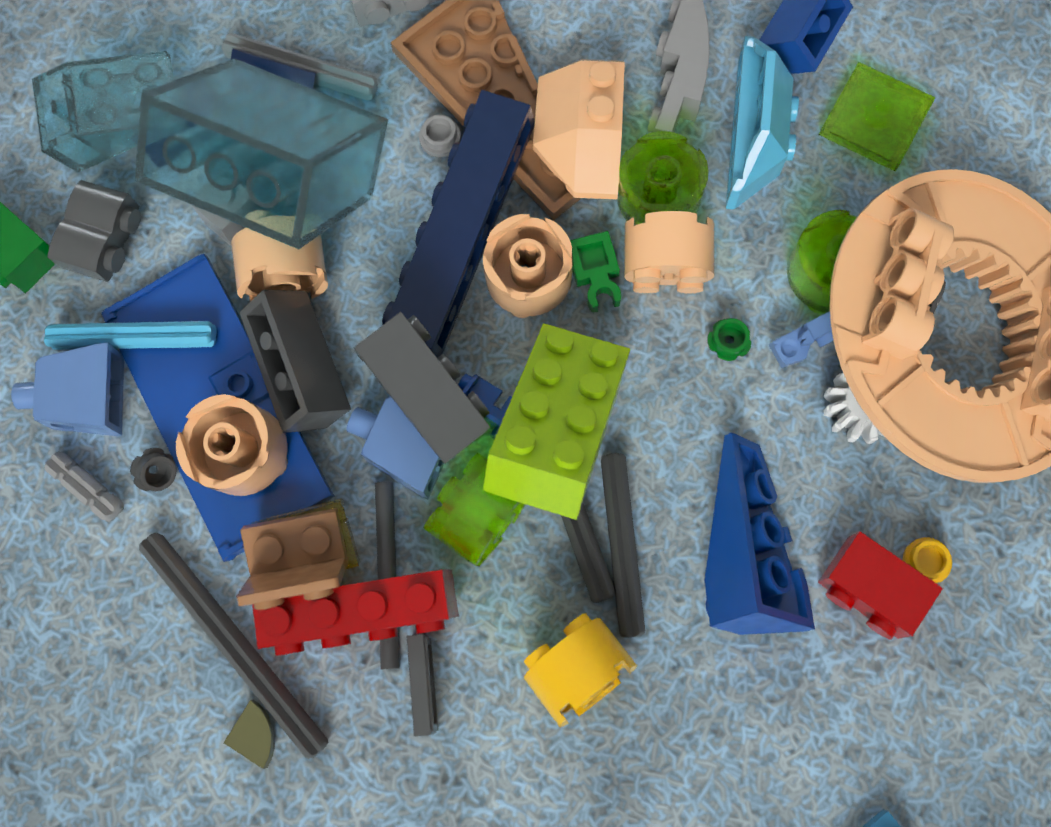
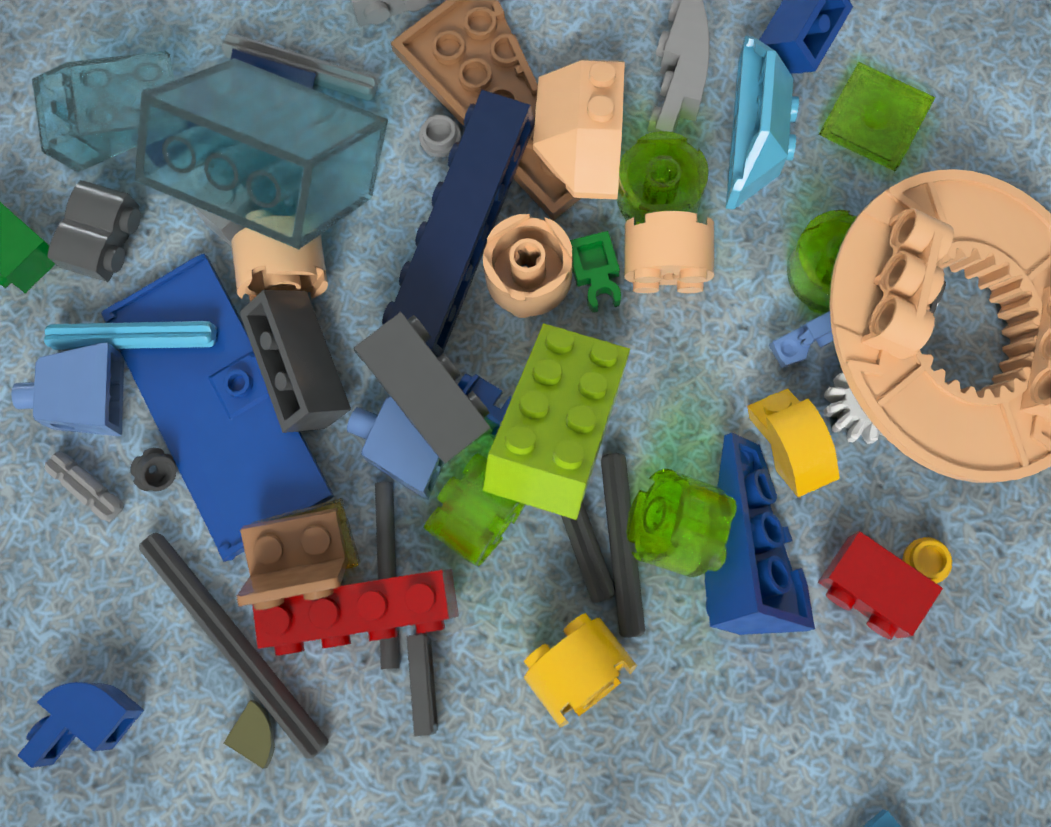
(83, 710): none -> blue brick
(232, 446): light nougat brick -> none
(681, 524): none -> clear neon green brick
(729, 328): green plate -> none
(798, 441): none -> yellow brick

